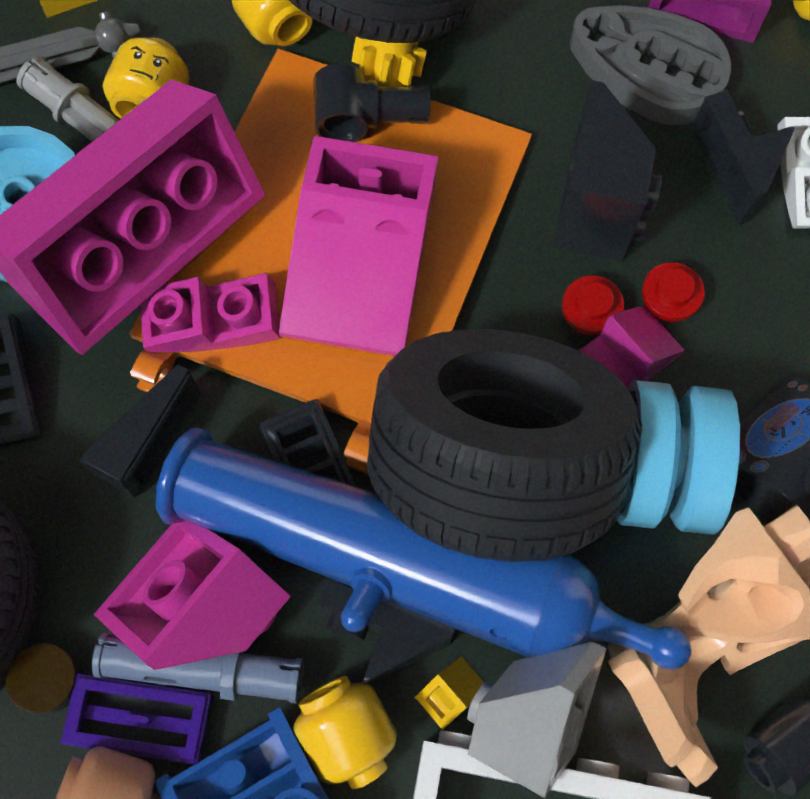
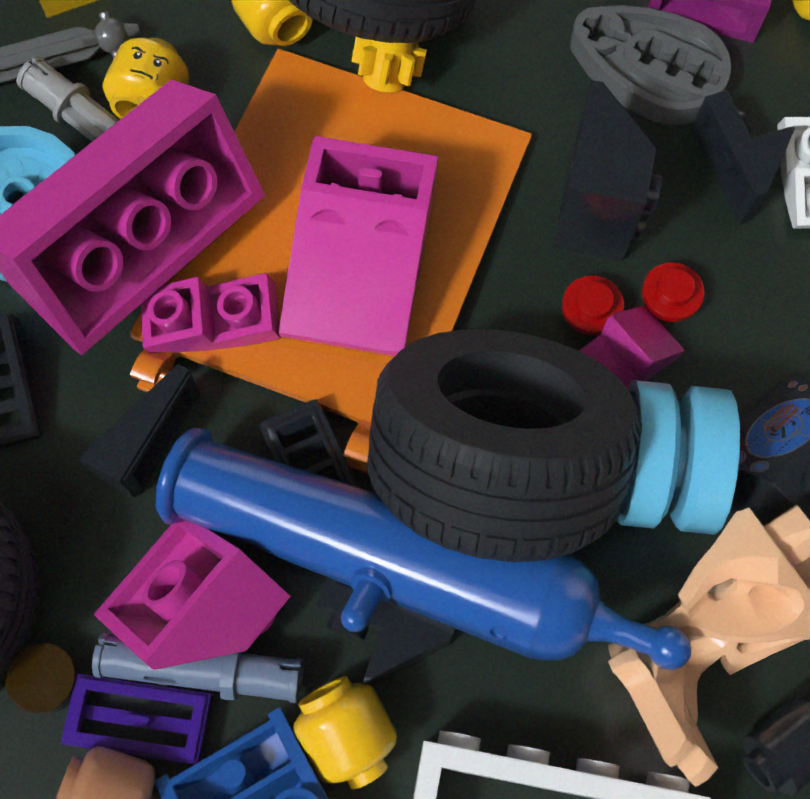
(350, 104): black pin -> none
(450, 692): yellow piece -> none
(535, 715): light grey slope -> none

